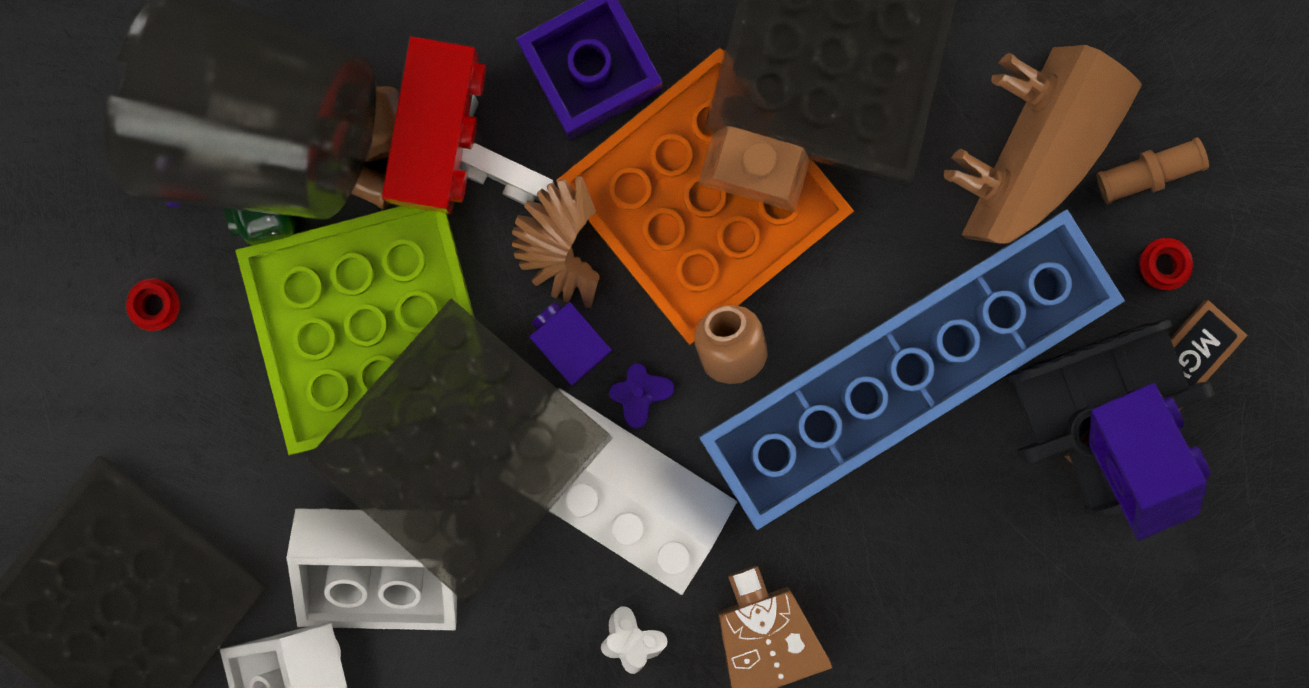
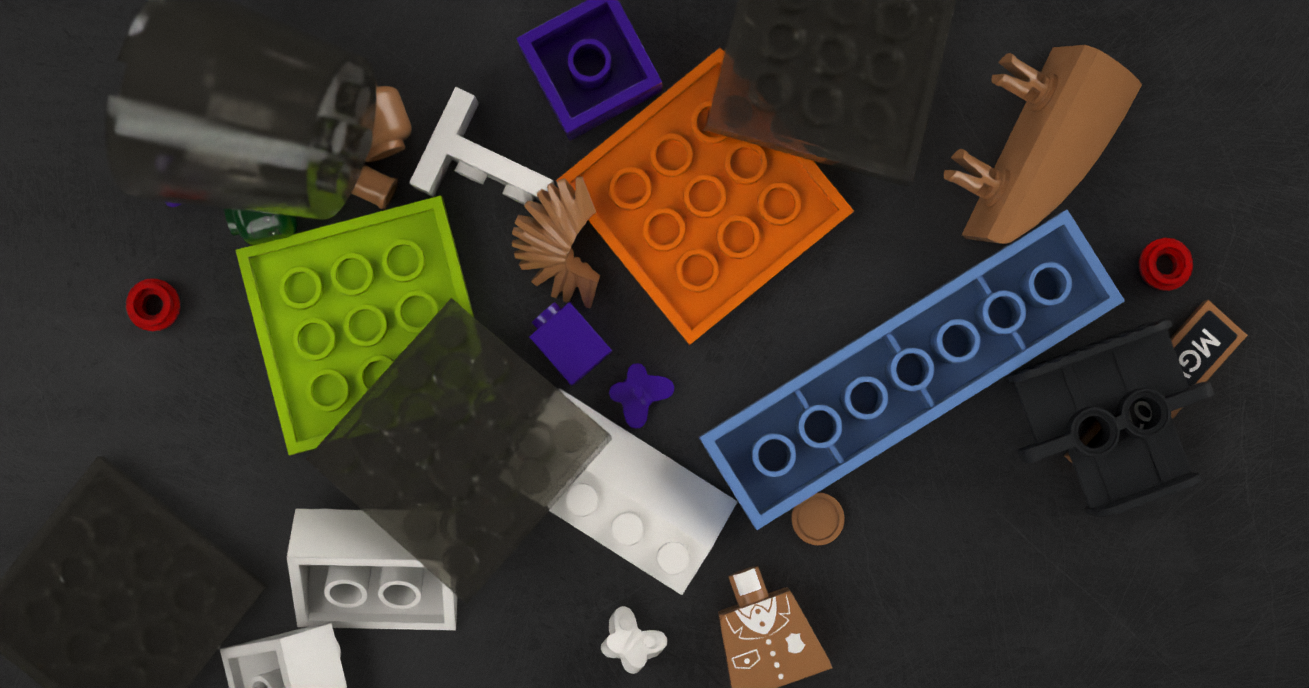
(433, 125): red brick -> none
(731, 344): medium nougat head -> none
(755, 167): medium nougat torso -> none
(818, 519): none -> medium nougat piece
(1148, 460): dark purple brick -> none
(1152, 170): medium nougat pin -> none

